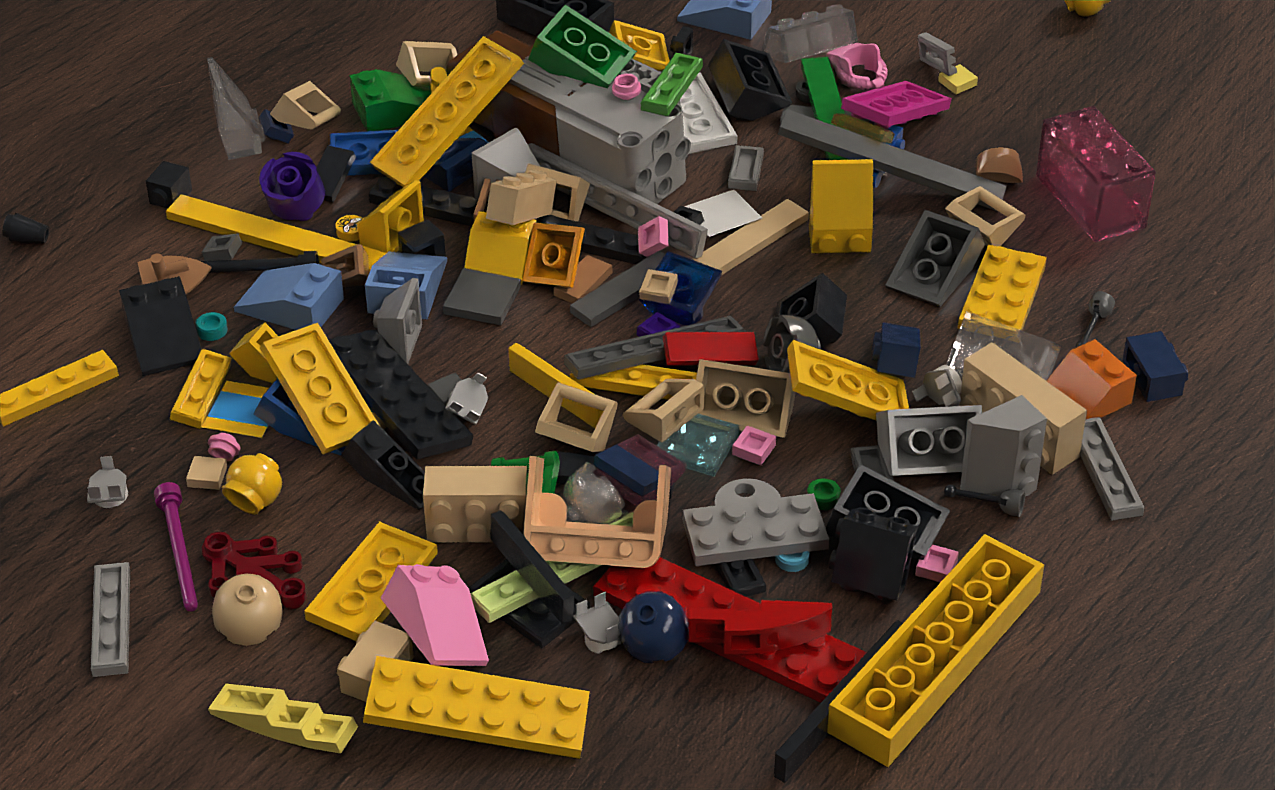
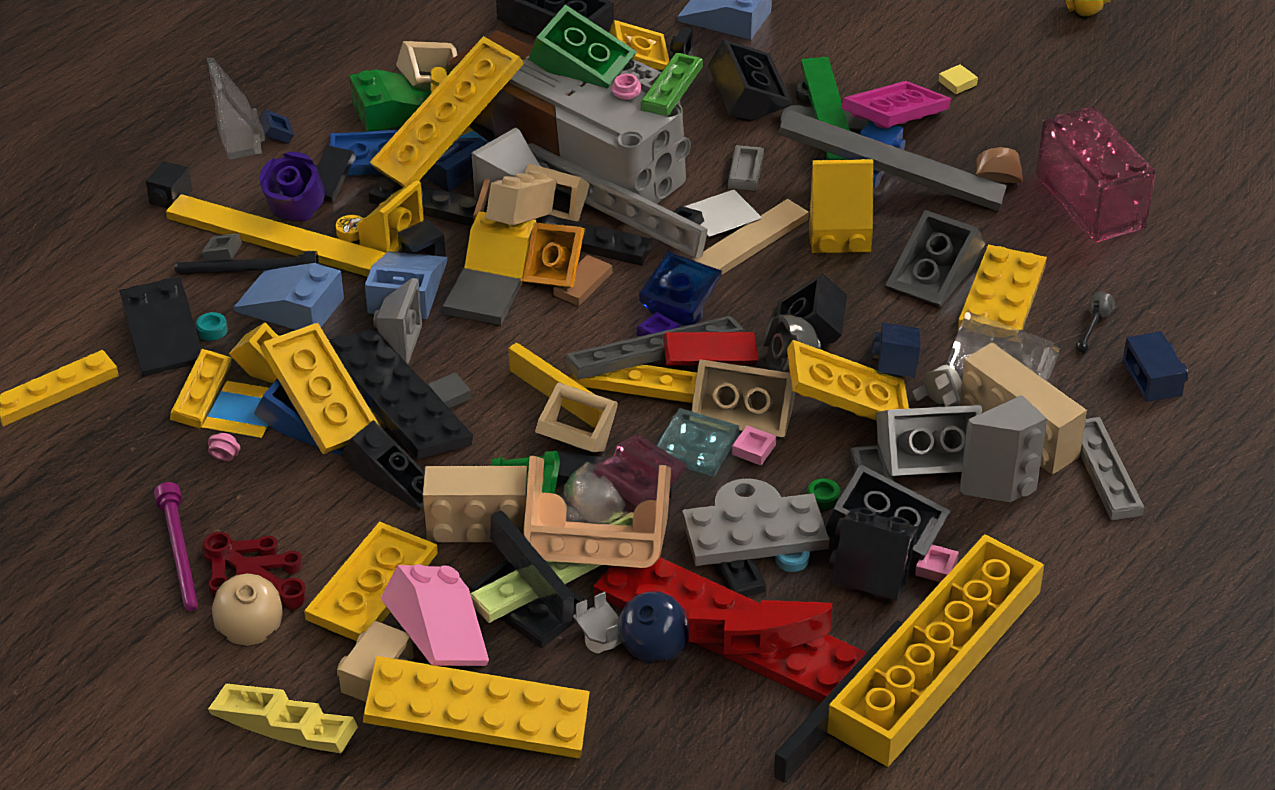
(23, 229): black cone -> none
(107, 486): piece -> none
(110, 619): light grey tile -> none
(162, 267): medium nougat shield -> none
(206, 472): tan tile -> none
(252, 483): yellow piece -> none
(296, 103): tan tile -> none
(352, 263): medium nougat slope -> none
(468, 398): light grey piece -> none
(615, 293): dark grey tile -> none
(627, 469): dark blue tile -> none
(653, 236): bright pink plate -> none
(658, 286): tan tile -> none
(673, 414): tan tile -> none
(704, 118): white tile -> none
(811, 34): clear slope -> none
(858, 54): bright pink piece -> none
(863, 127): clear yellow tile -> none
(937, 49): light grey tile -> none
(994, 234): tan tile -> none
(1010, 501): hinge -> none
(1094, 379): orange slope -> none

